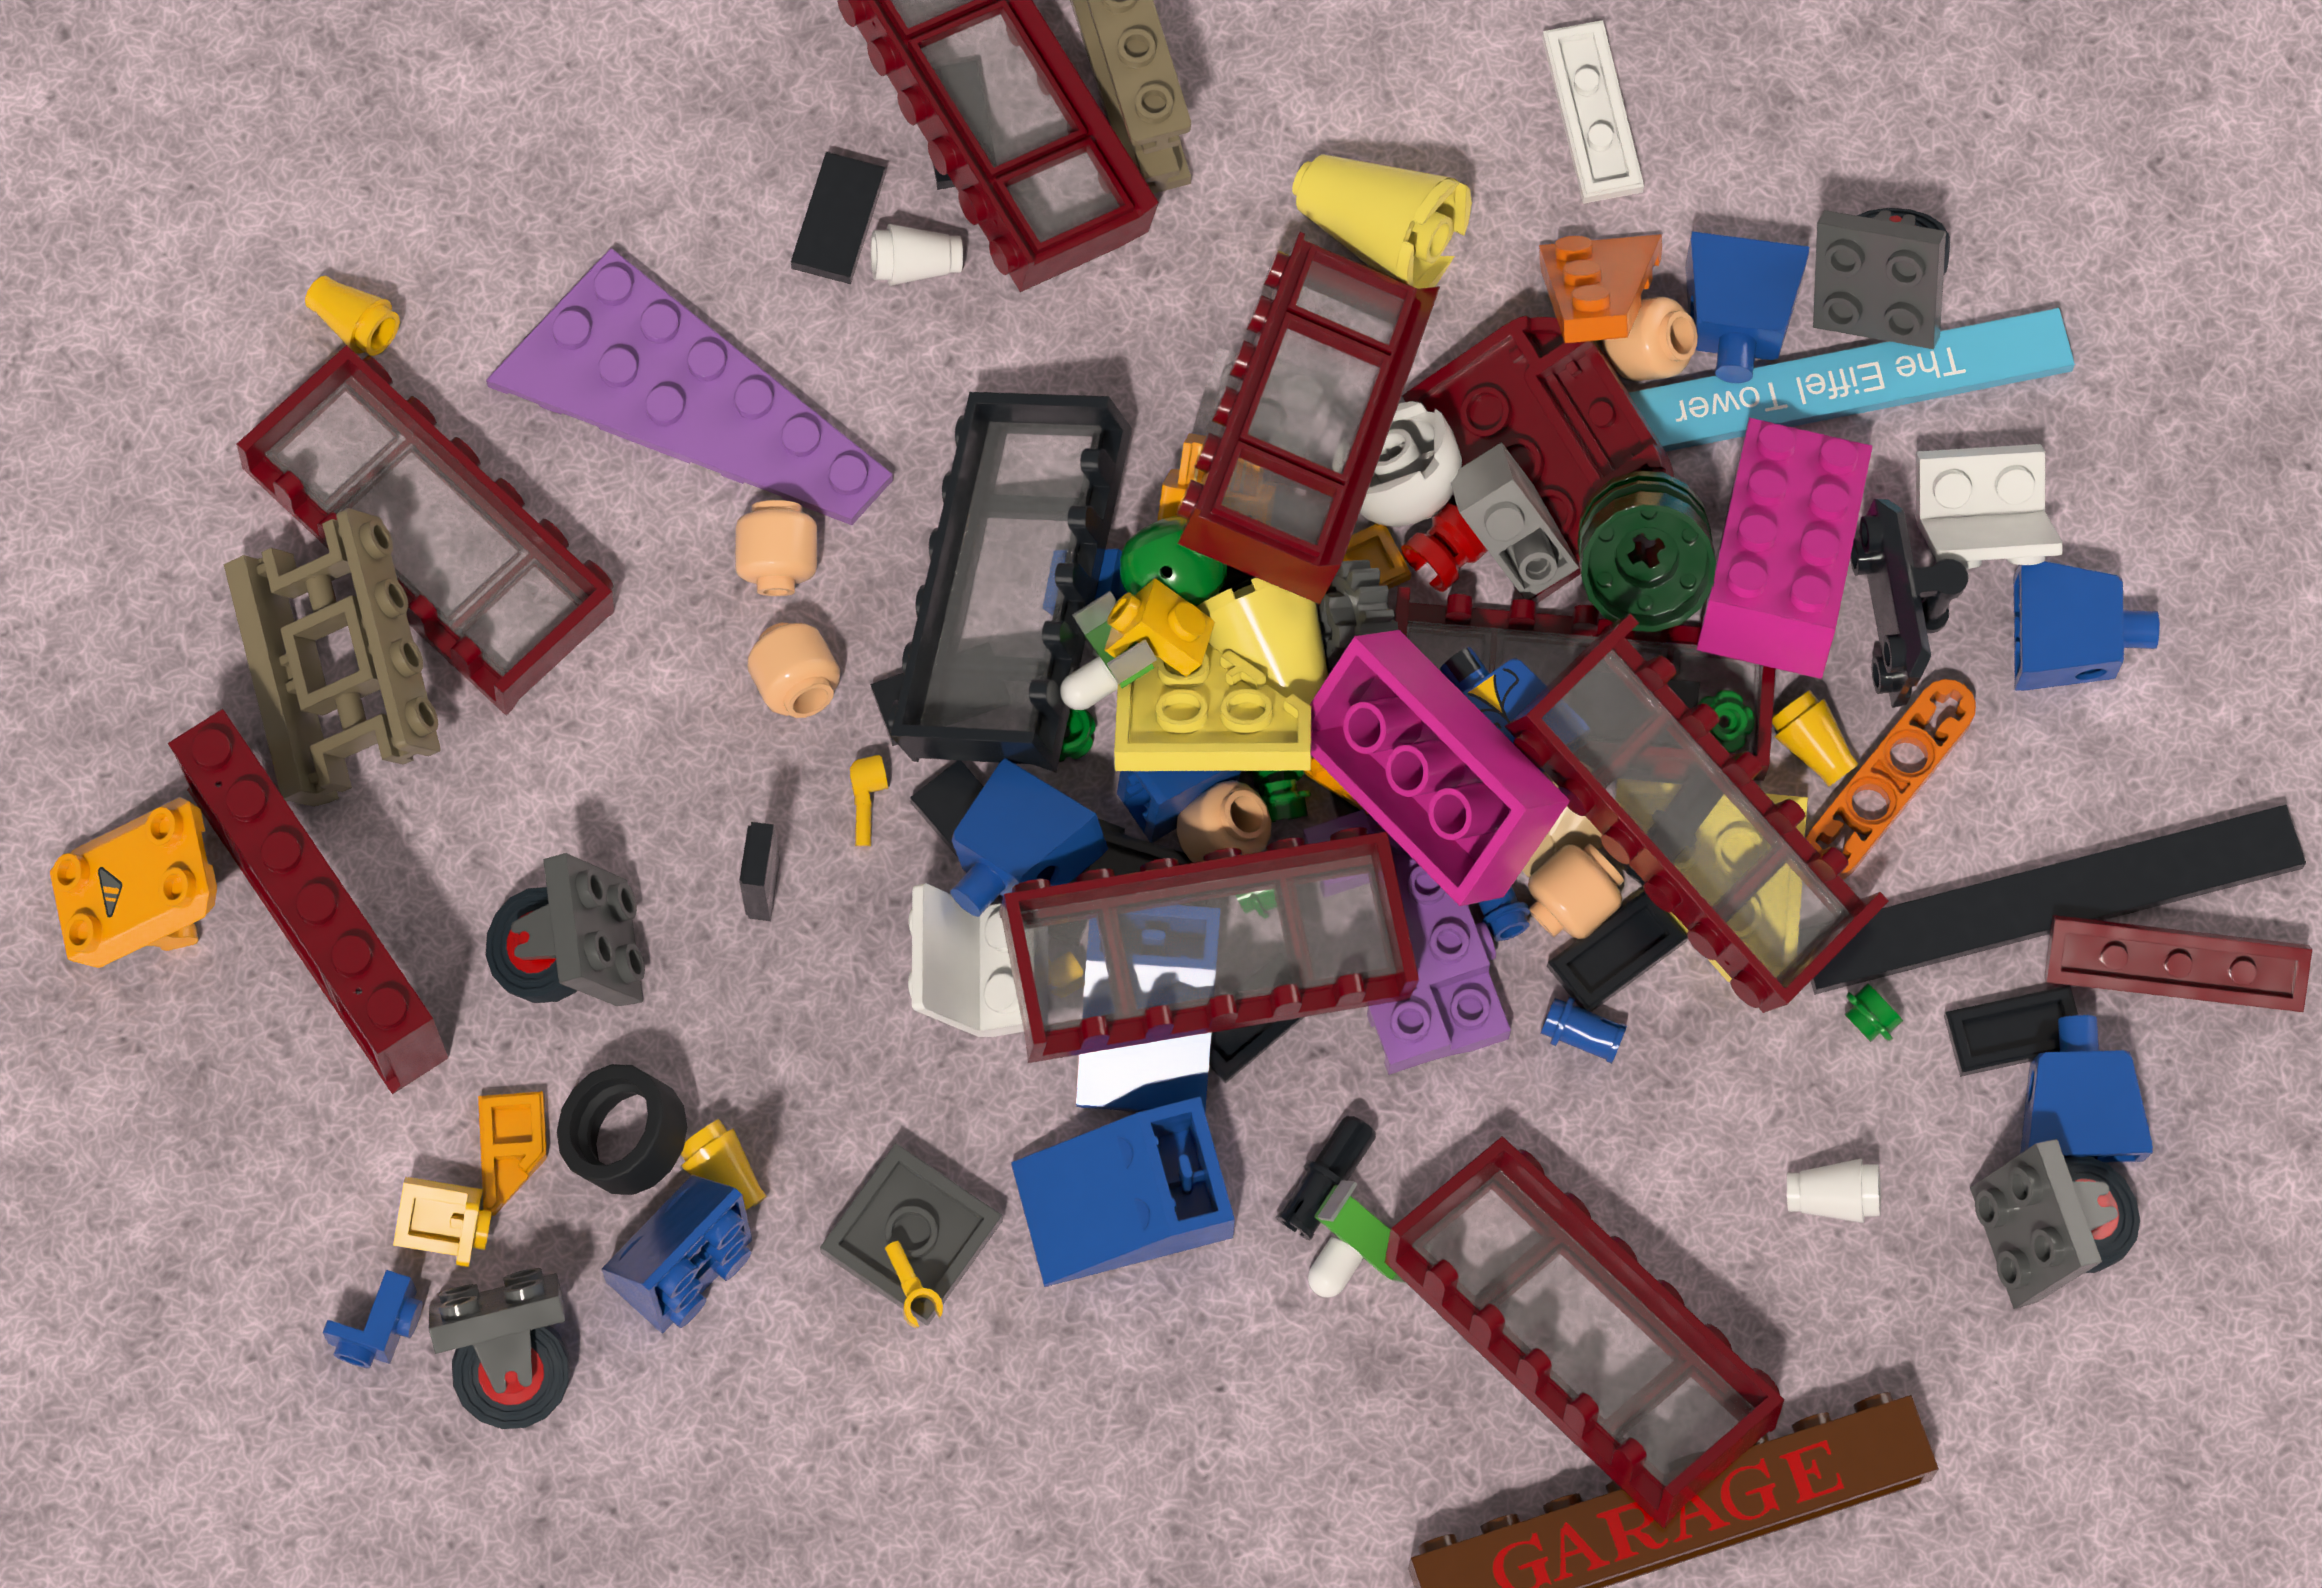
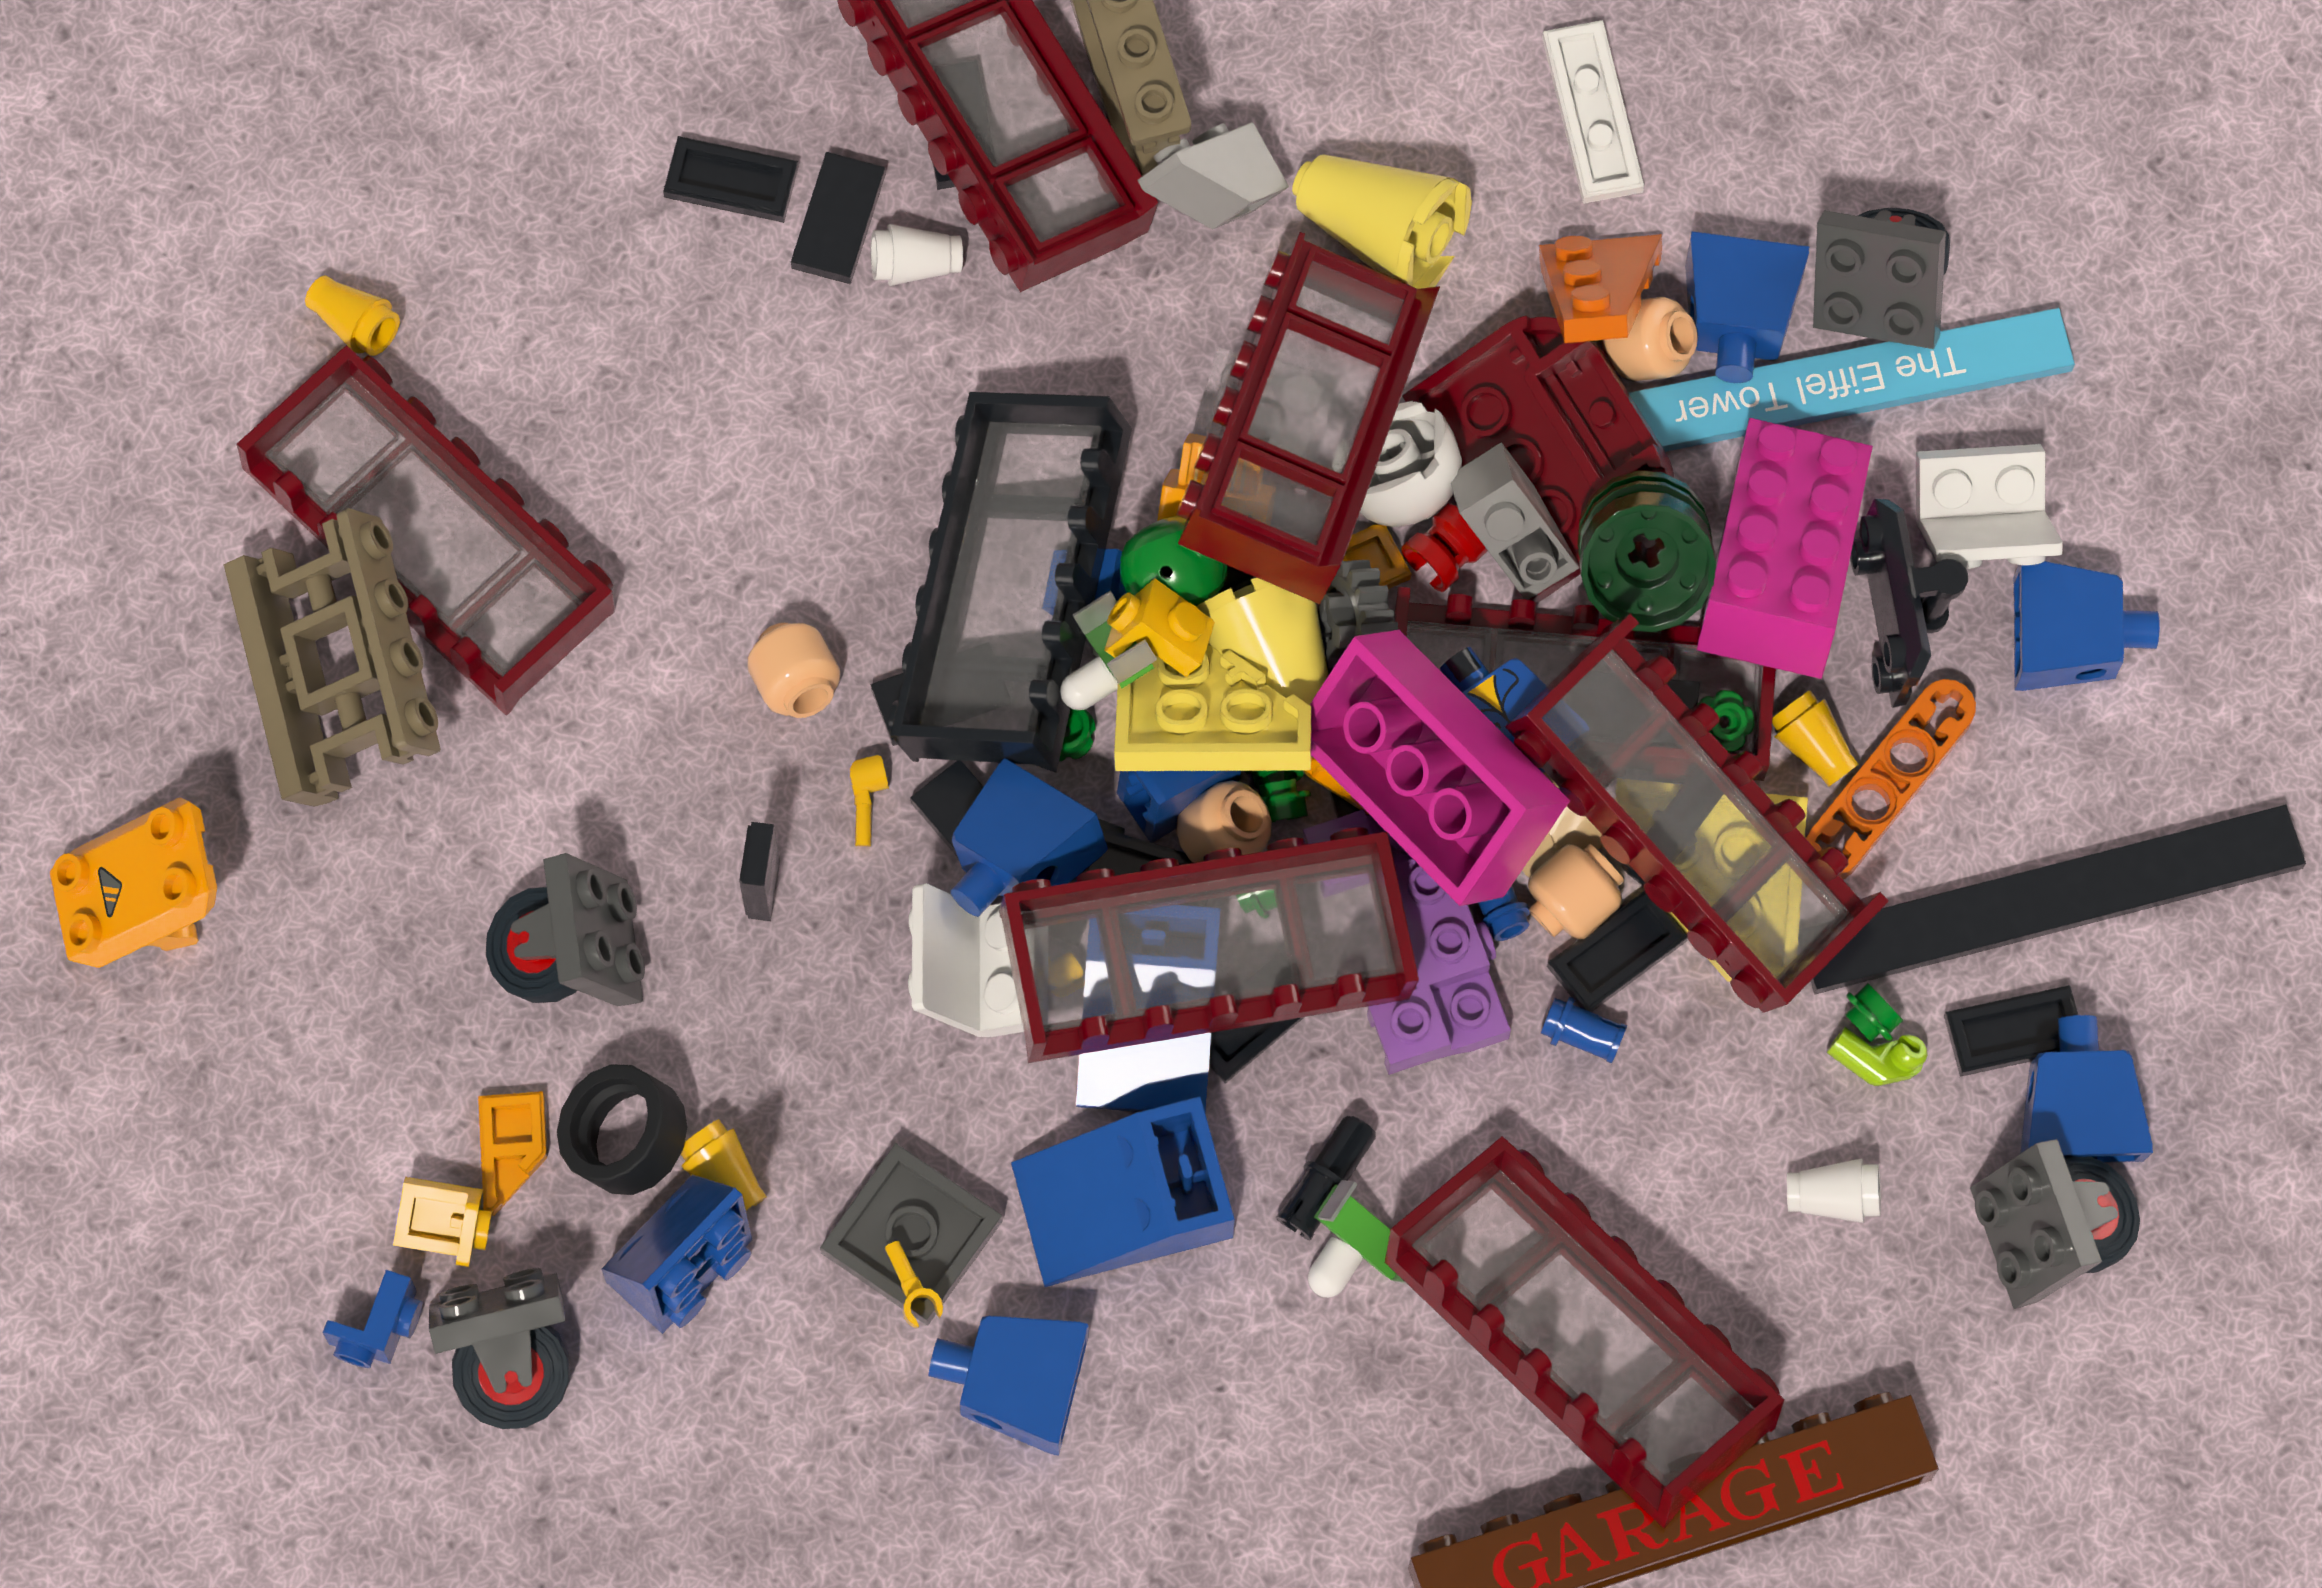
(308, 902): dark red window -> none
(666, 380): medium lavender wing -> none
(730, 179): none -> black tile
(776, 547): light nougat head -> none
(1017, 1376): none -> blue torso
(1216, 177): none -> light grey slope
(1879, 1063): none -> lime arm
(2178, 963): dark red plate -> none

